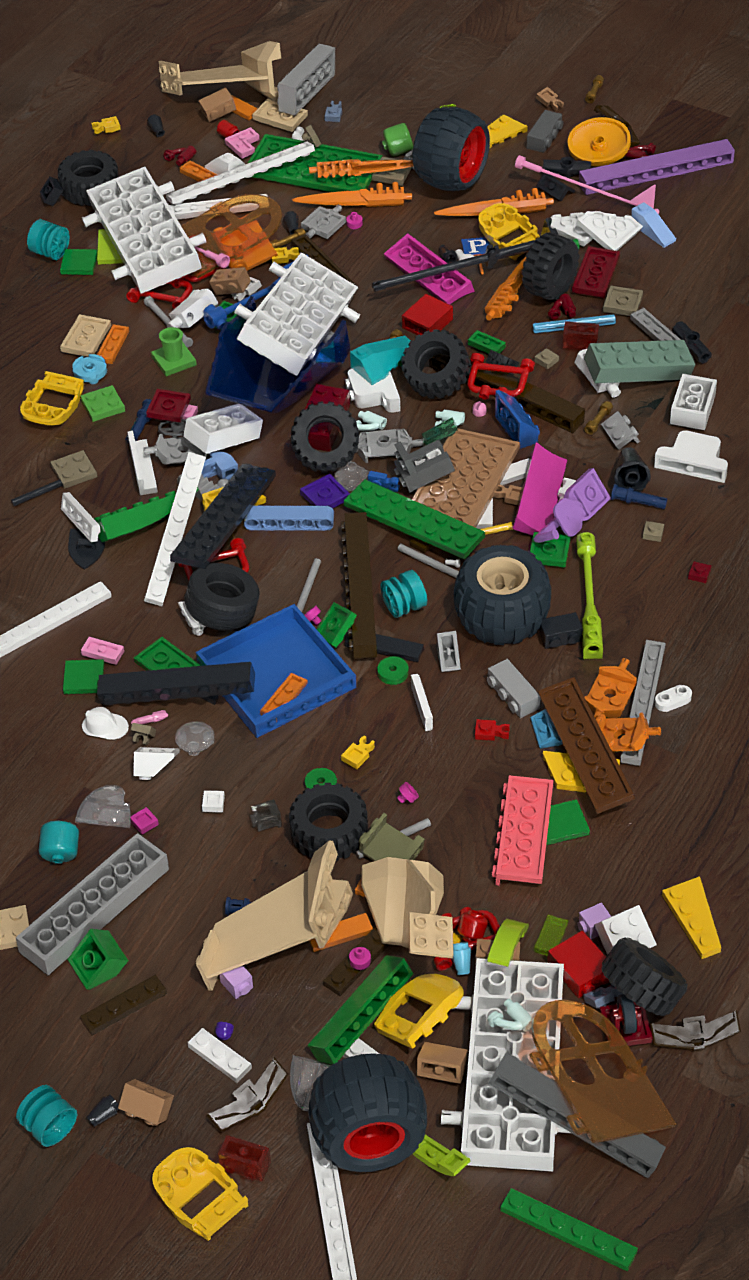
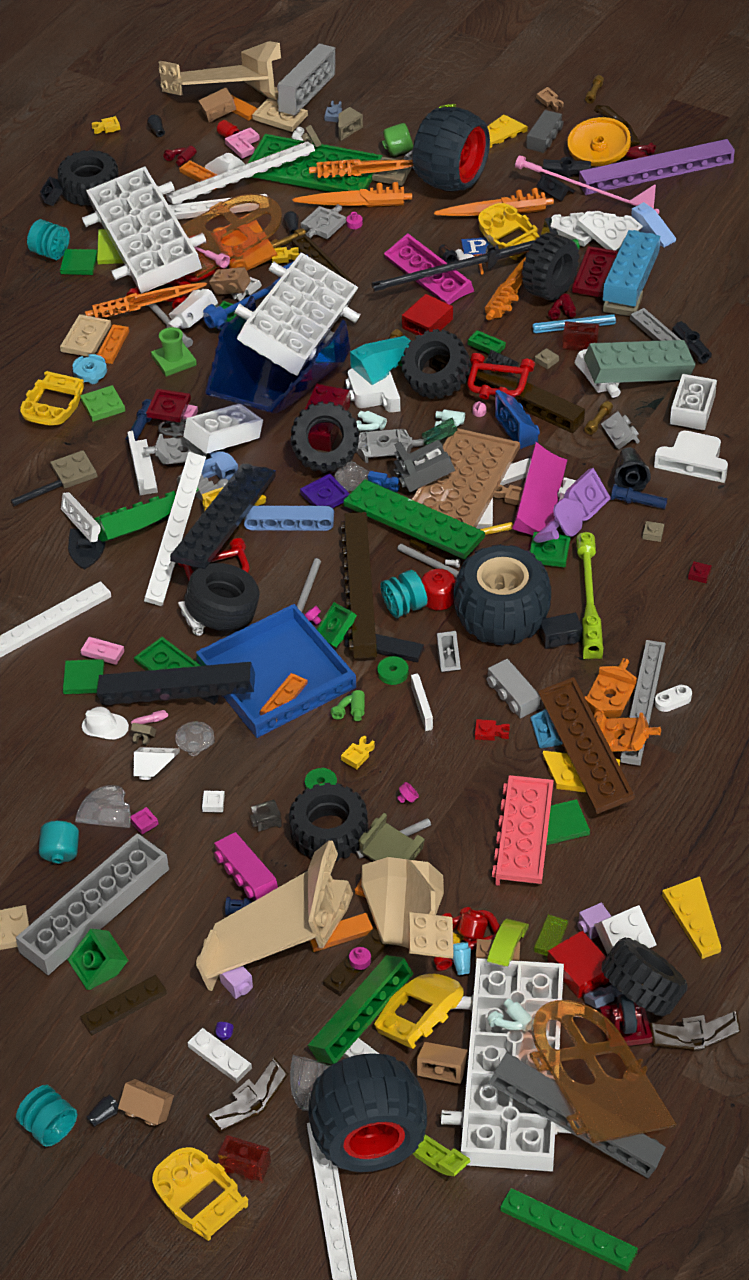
(134, 301): none -> orange piece
(244, 866): none -> dark pink brick
(349, 122): none -> dark tan slope
(357, 702): none -> bright green plant
(439, 588): none -> red head
(631, 268): none -> dark azure brick

